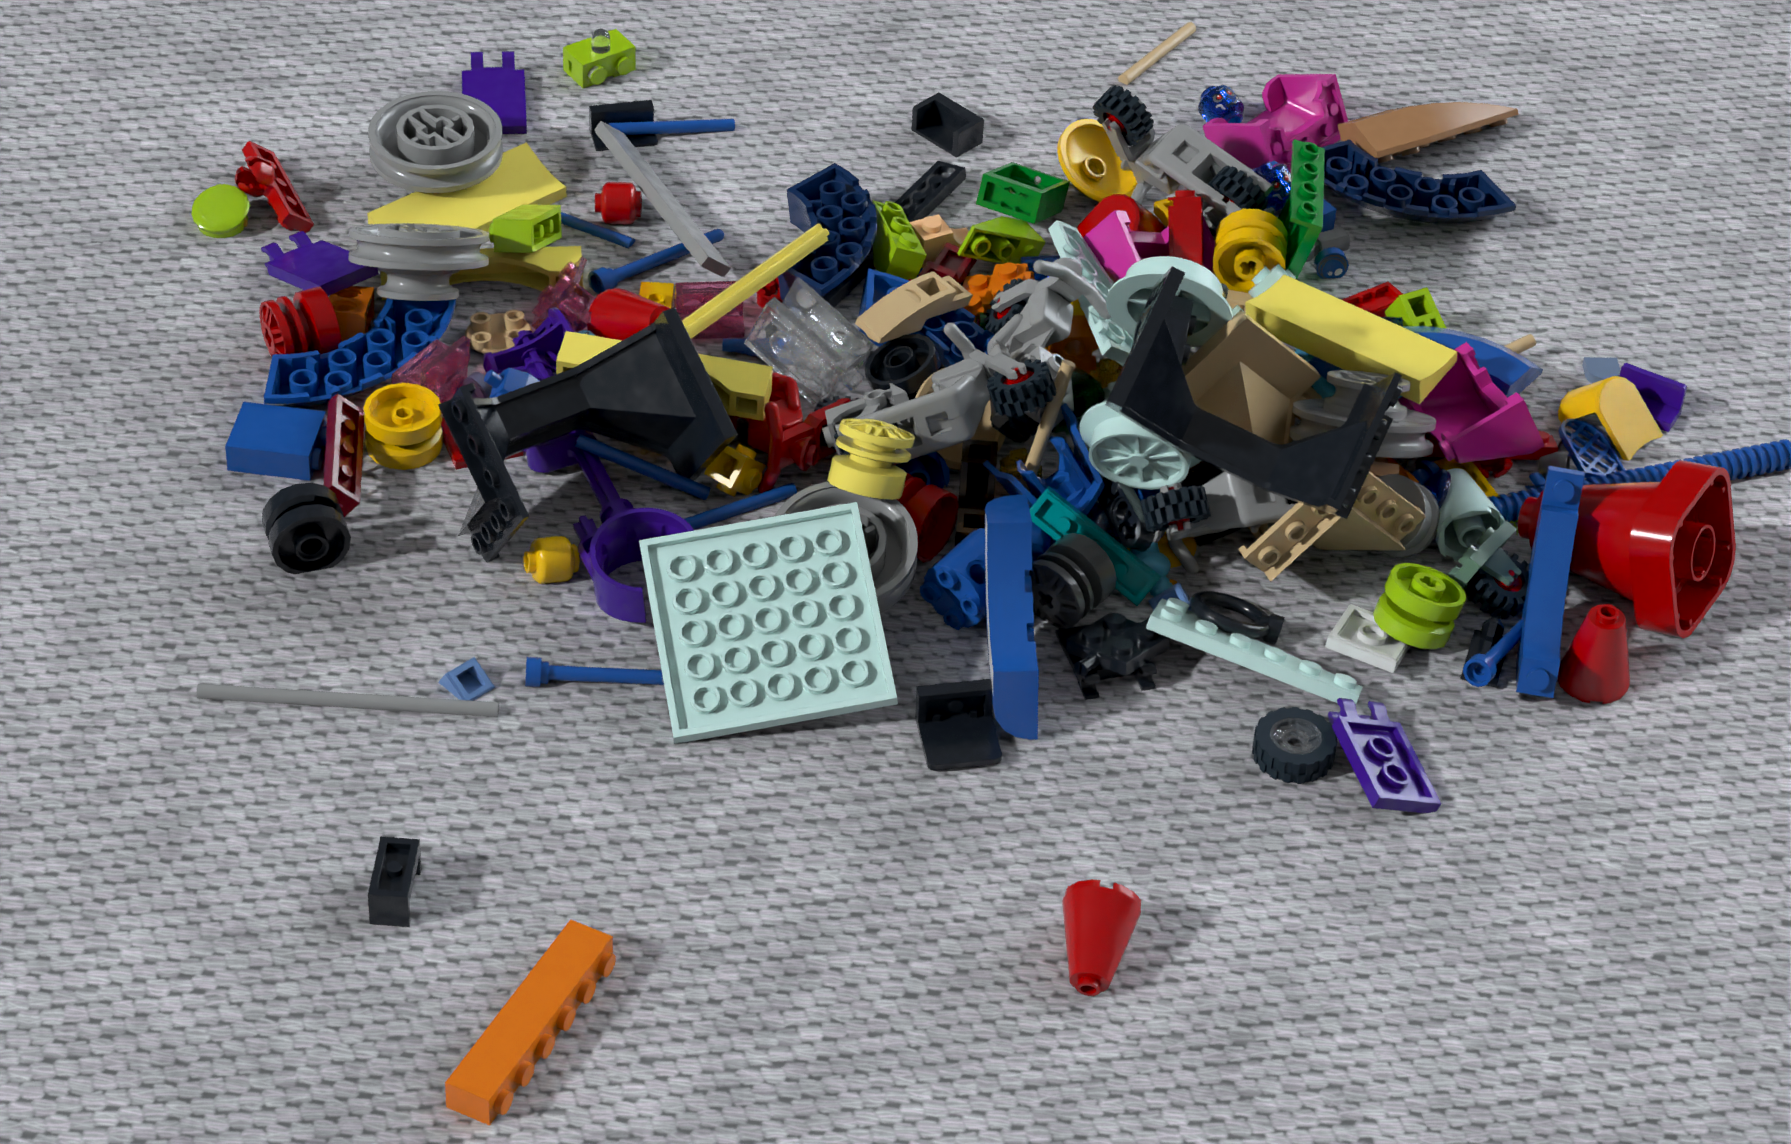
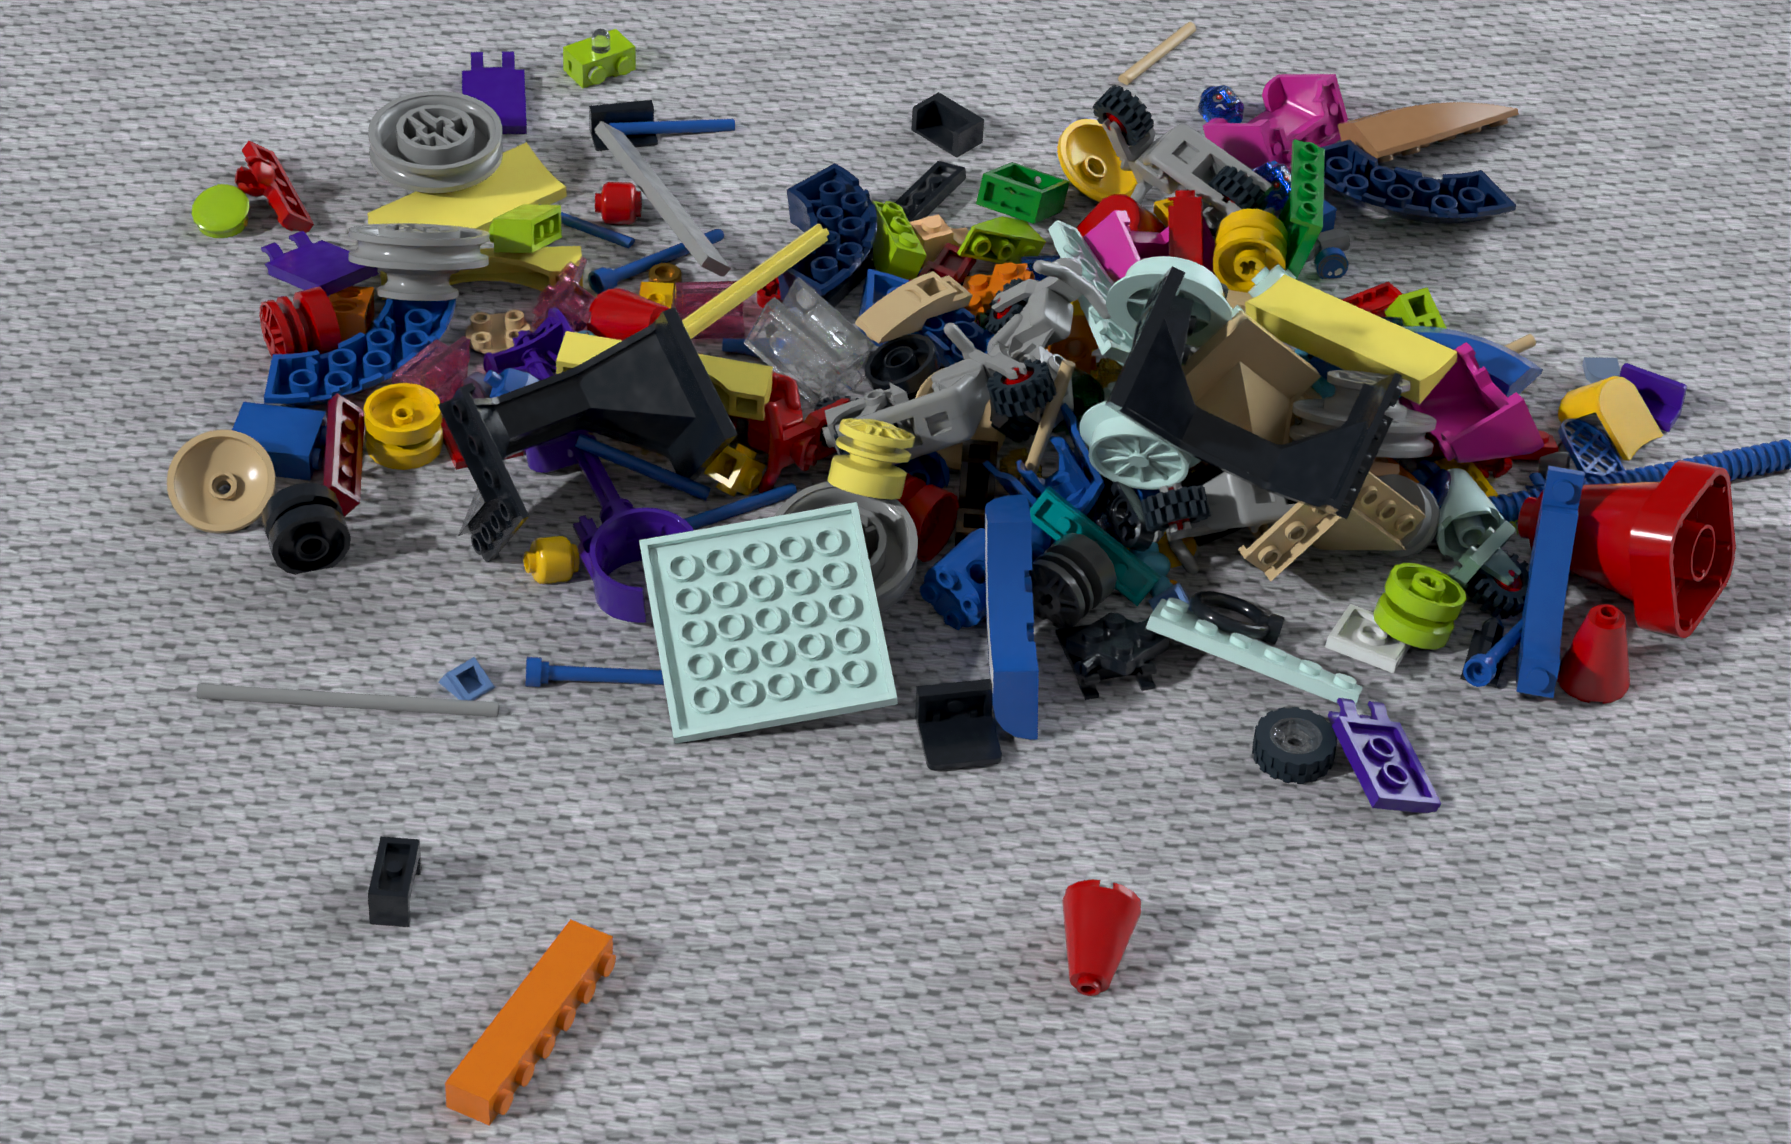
(215, 461): none -> tan dish
(665, 273): none -> pearl gold tile

